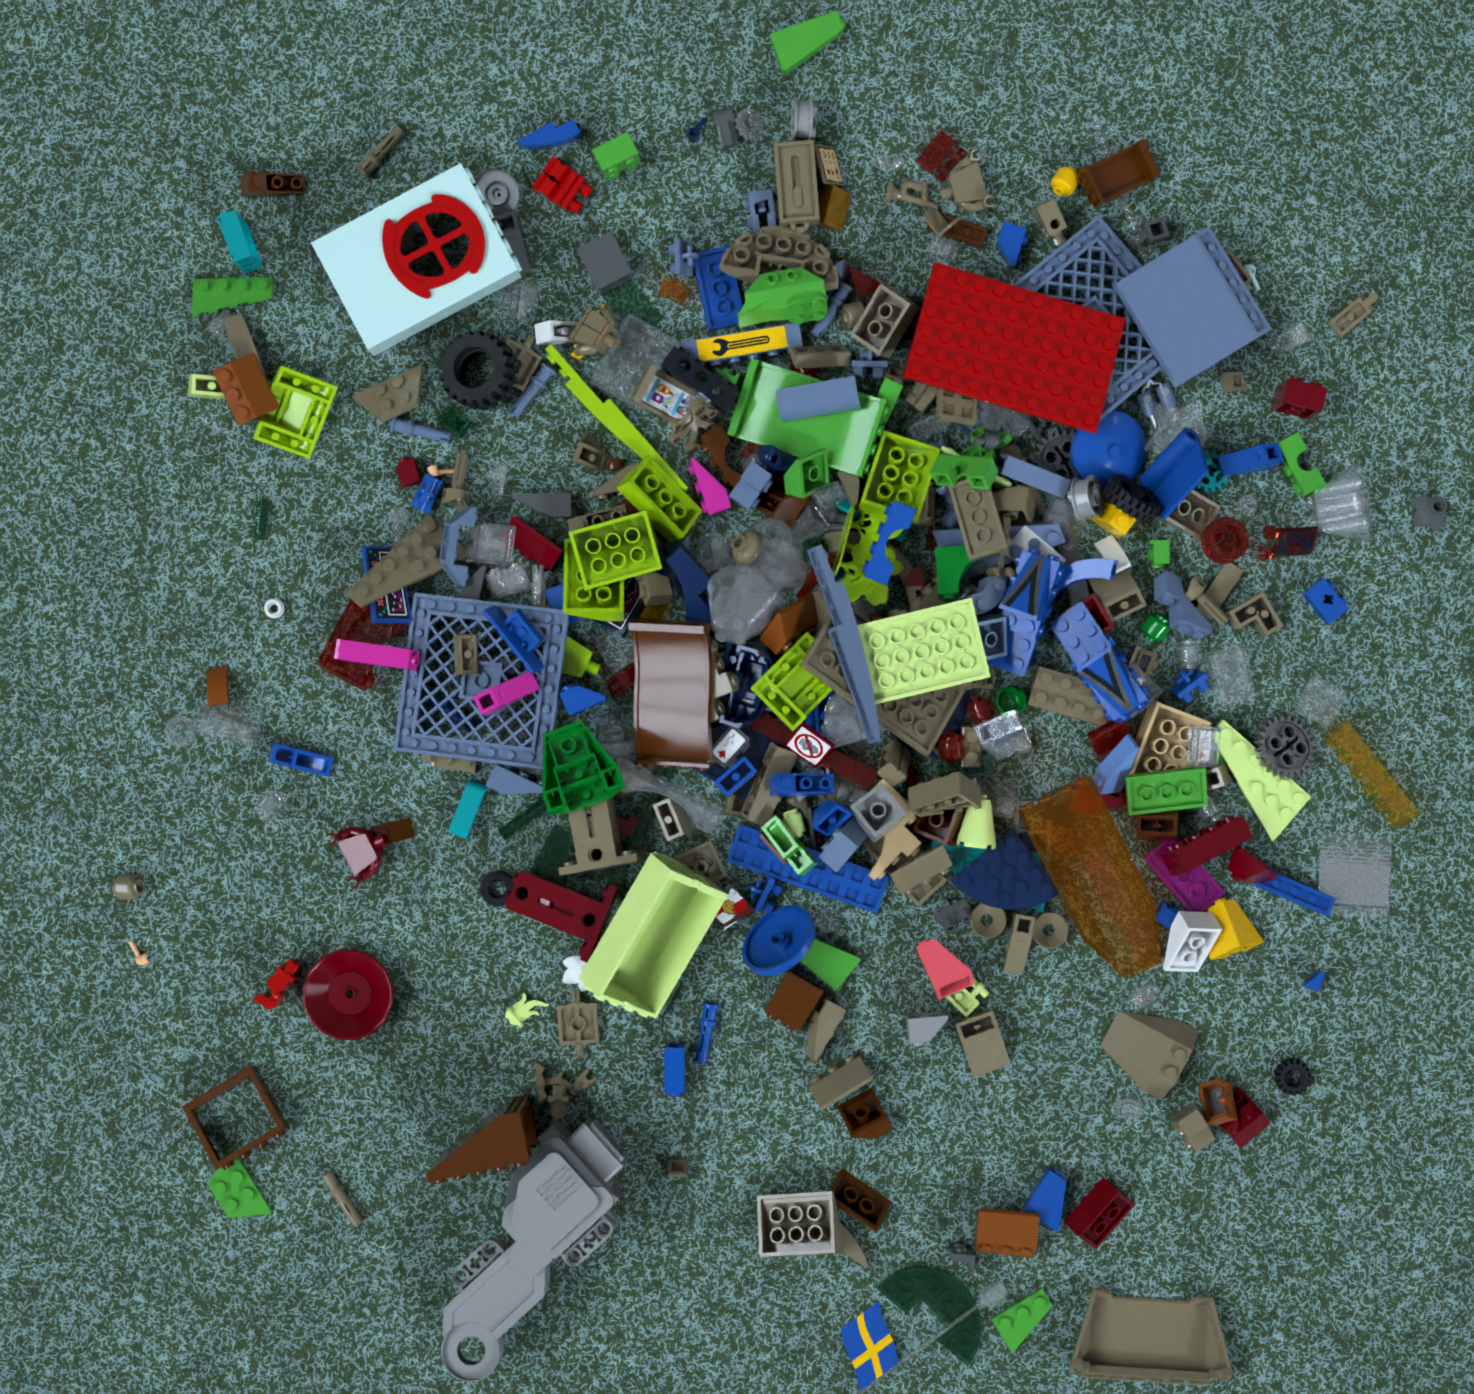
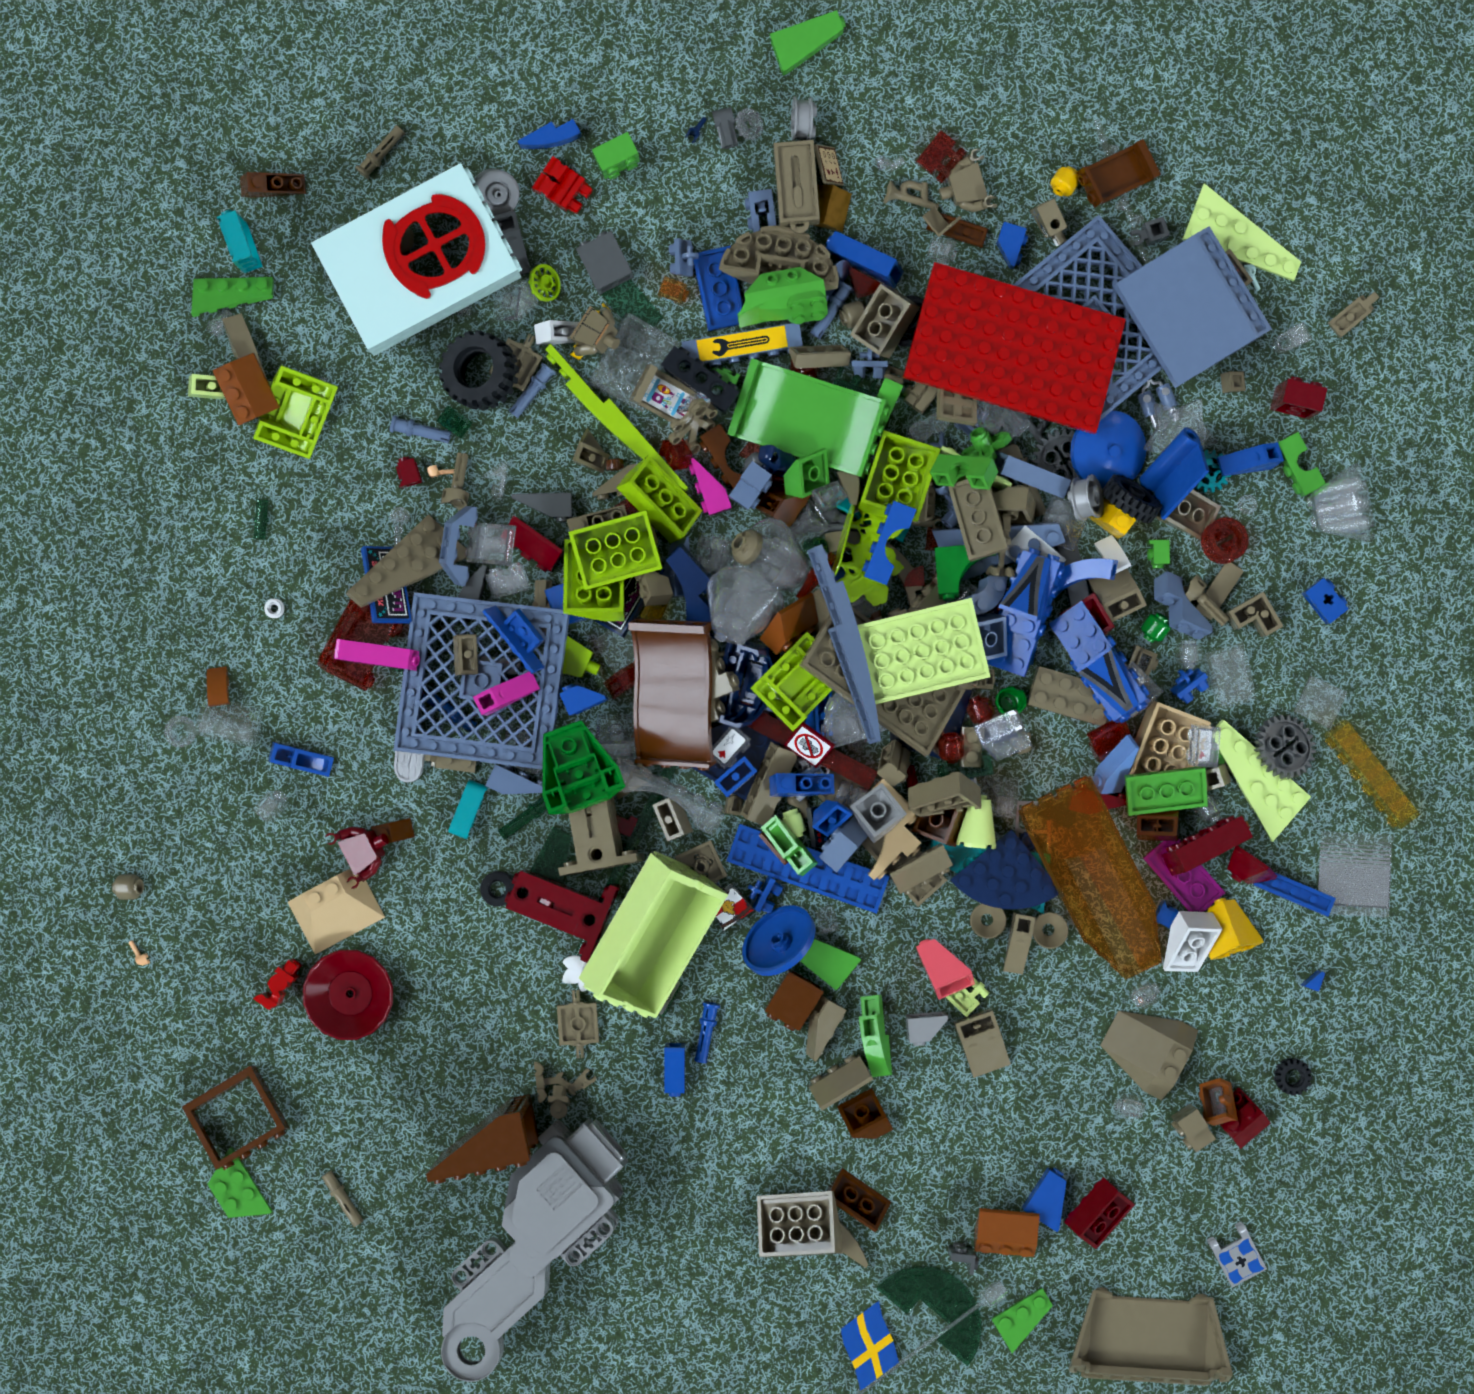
(335, 910): none -> tan slope
(392, 395): dark tan wing -> none
(408, 765): none -> light grey window
(427, 494): blue hips -> none
(520, 1011): yellowish green piece -> none
(537, 584): clear pin -> none
(544, 282): none -> lime wheel
(676, 455): none -> clear red window
(677, 1168): dark tan slope -> none
(818, 399): sand blue brick -> none
(864, 258): none -> blue slope
(873, 1036): none -> bright green slope
(951, 911): dark grey hips -> none
(988, 440): dark grey cylinder -> none
(1238, 1259): none -> light grey flag
(1240, 235): none -> yellowish green wing
(1288, 541): clear red flag -> none
(1427, 514): dark grey plate -> none

